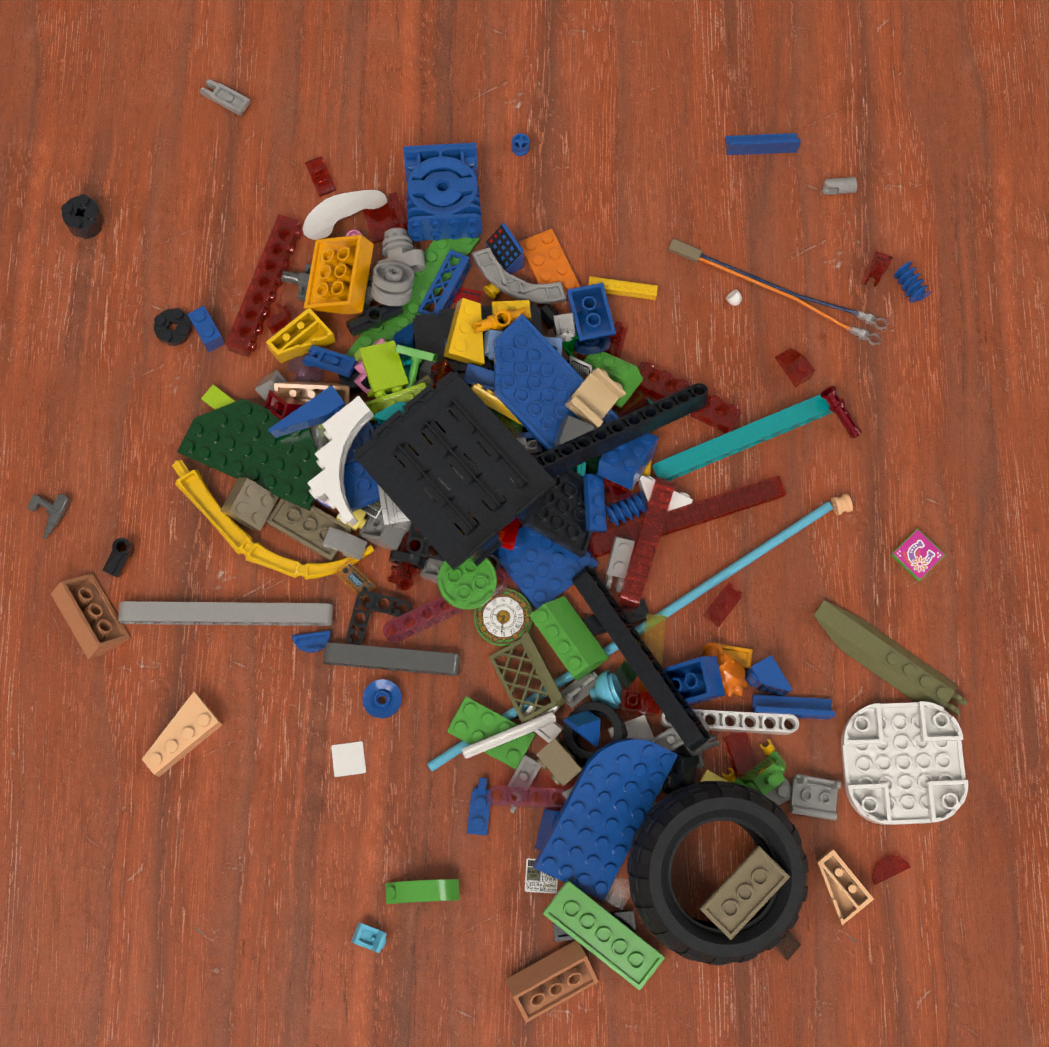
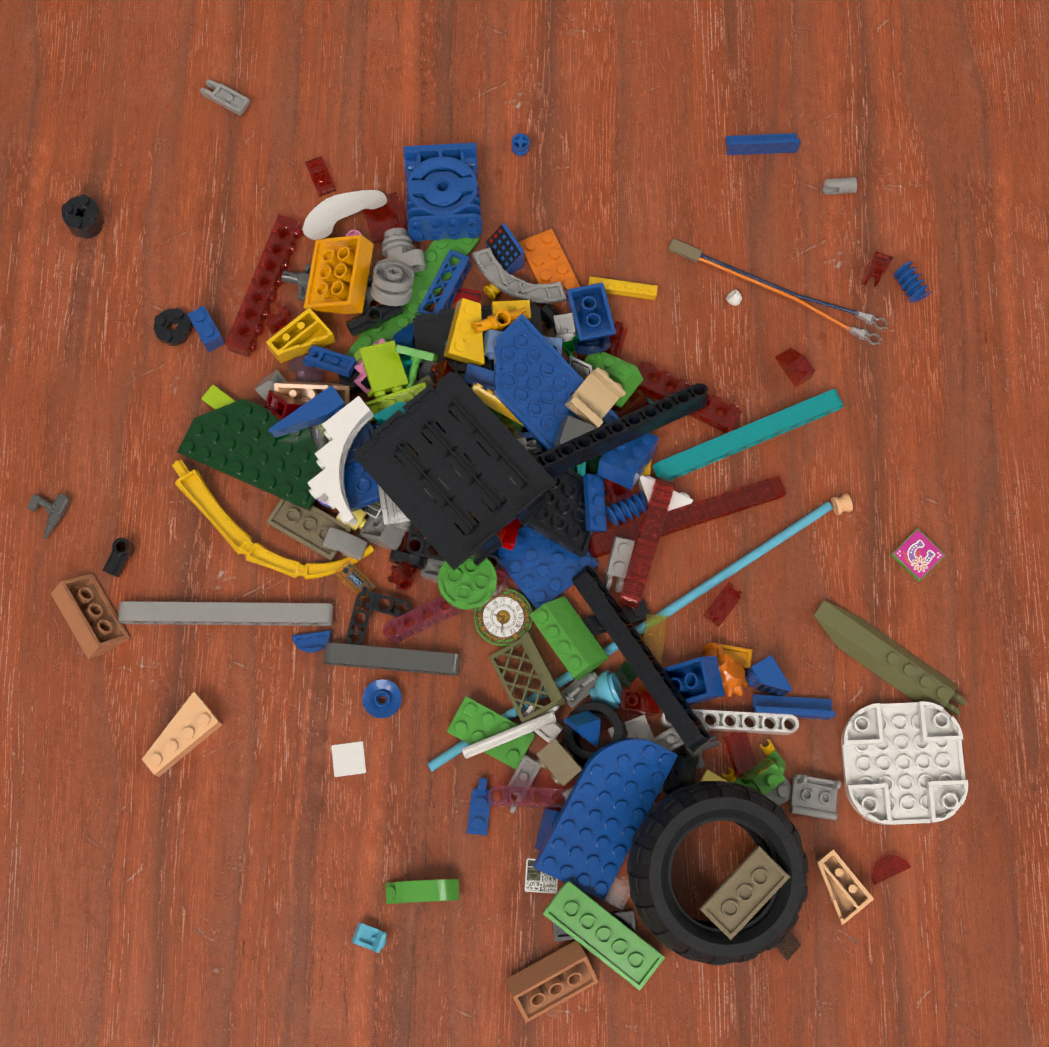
(249, 504): dark tan brick -> none
(837, 406): dark red pin -> none

